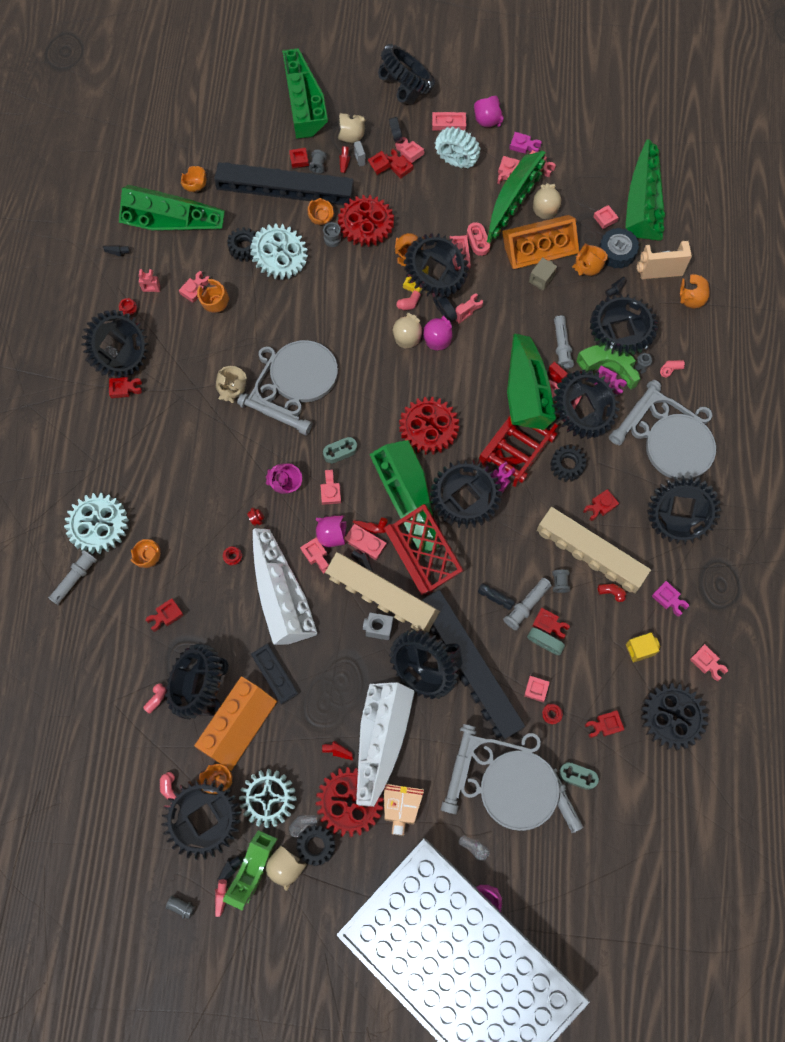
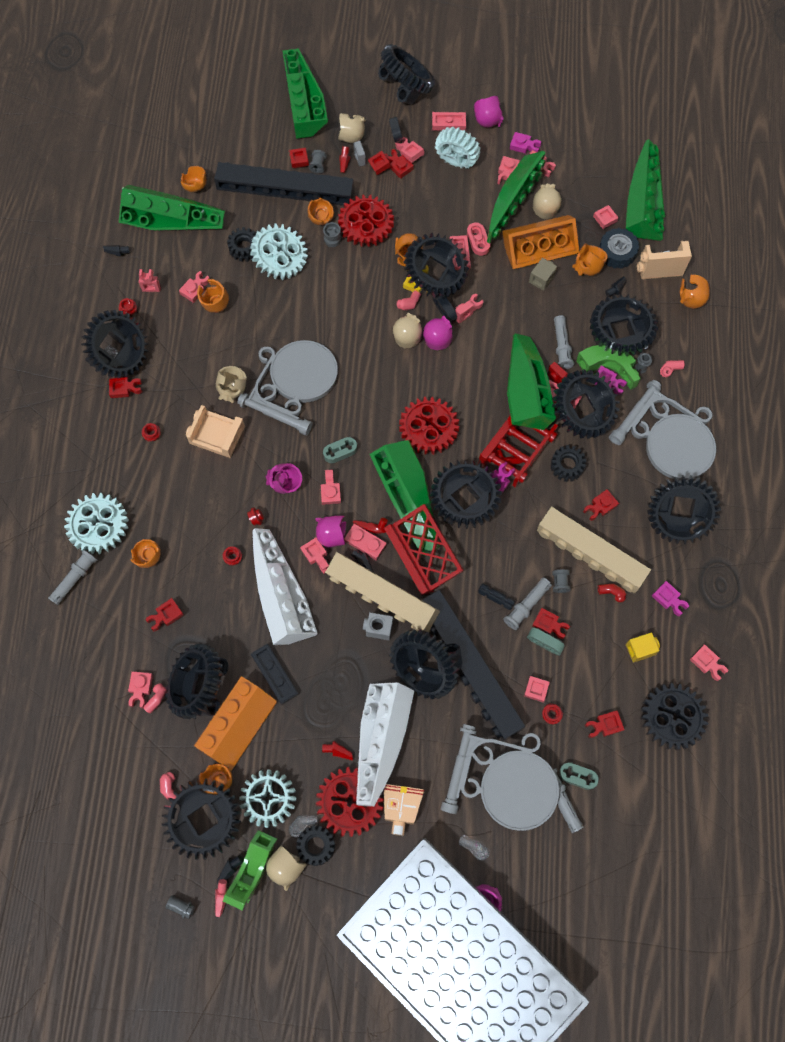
(139, 685): none -> coral plate
(148, 428): none -> red plate
(215, 432): none -> light nougat panel

